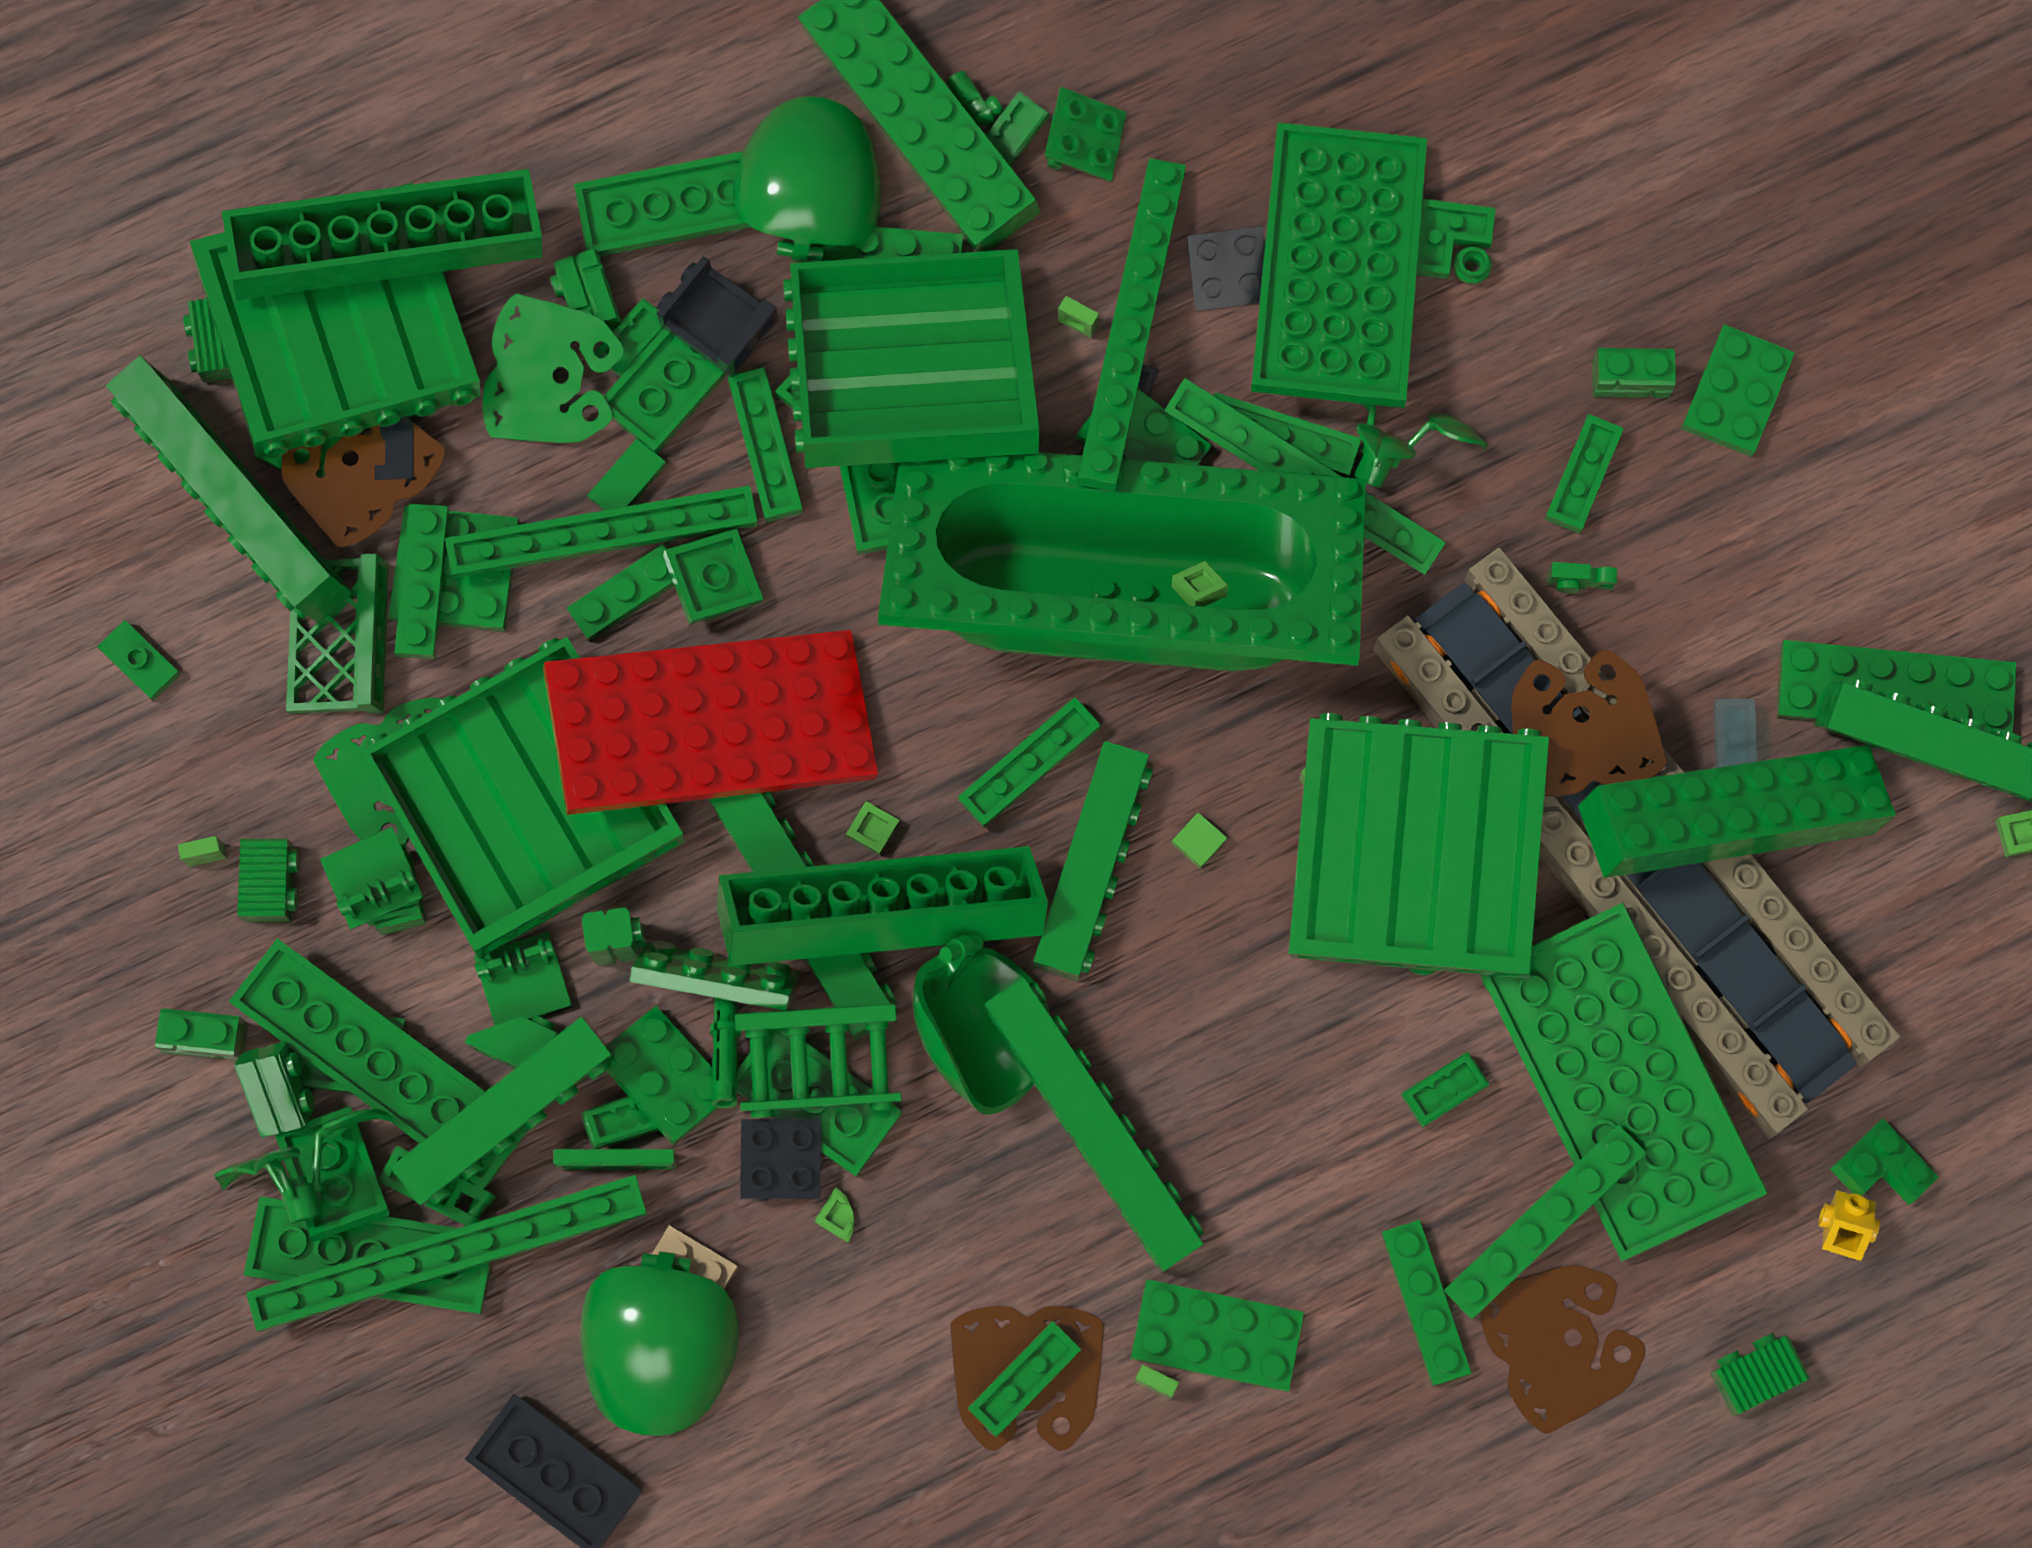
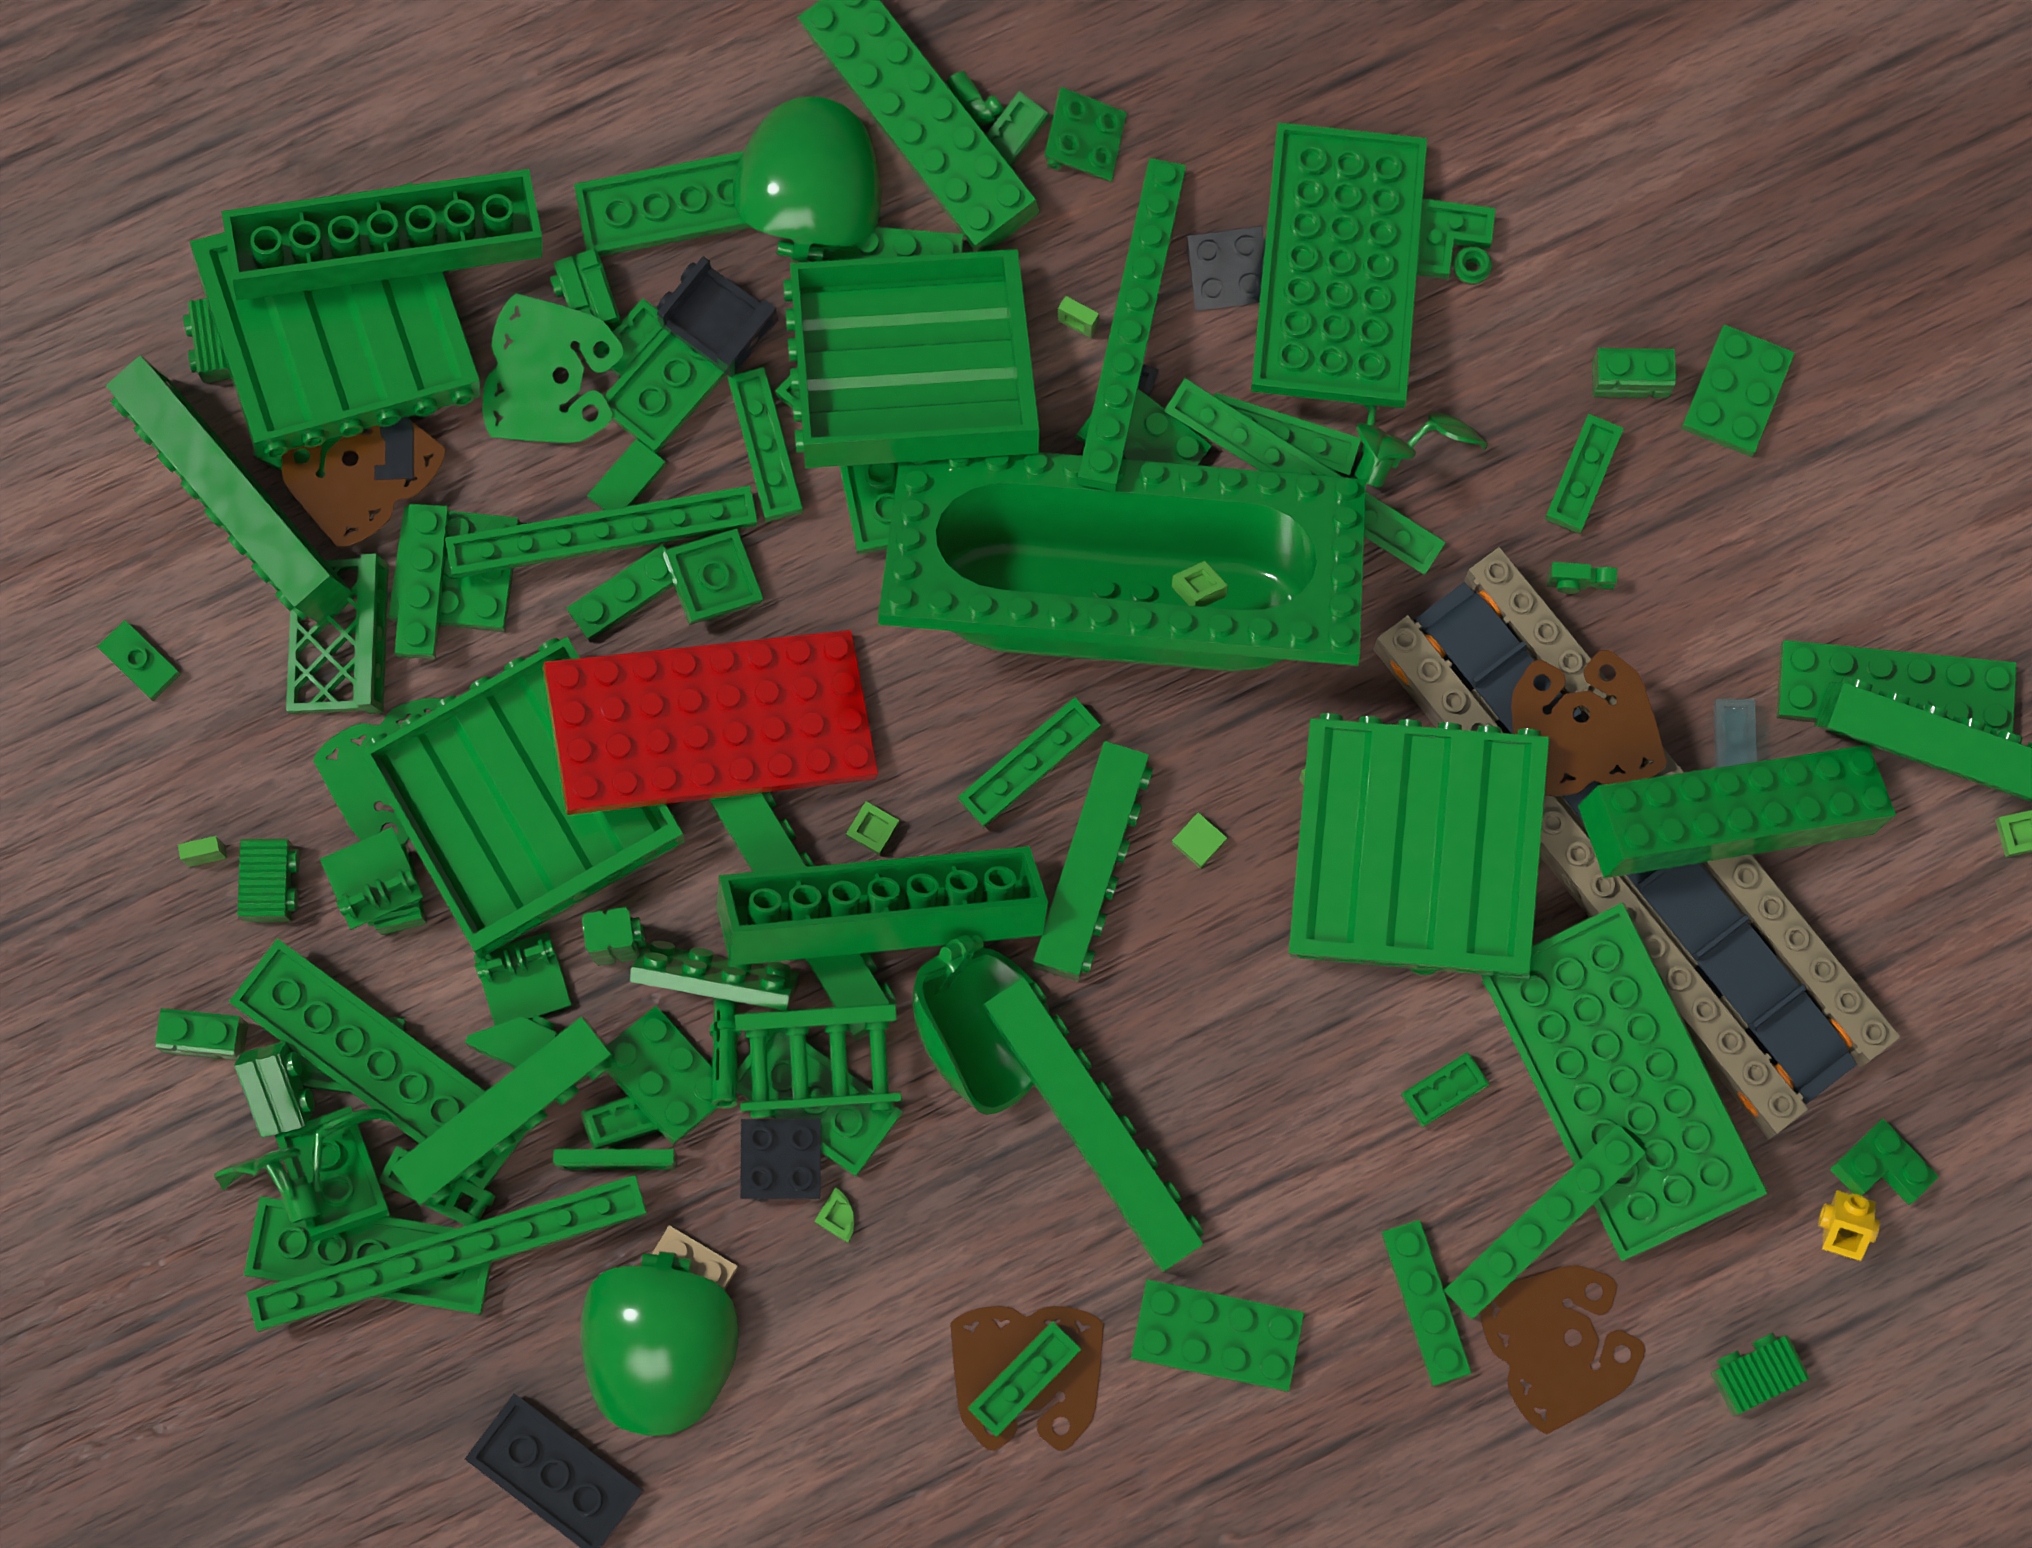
(1156, 1381): bright green tile -> none

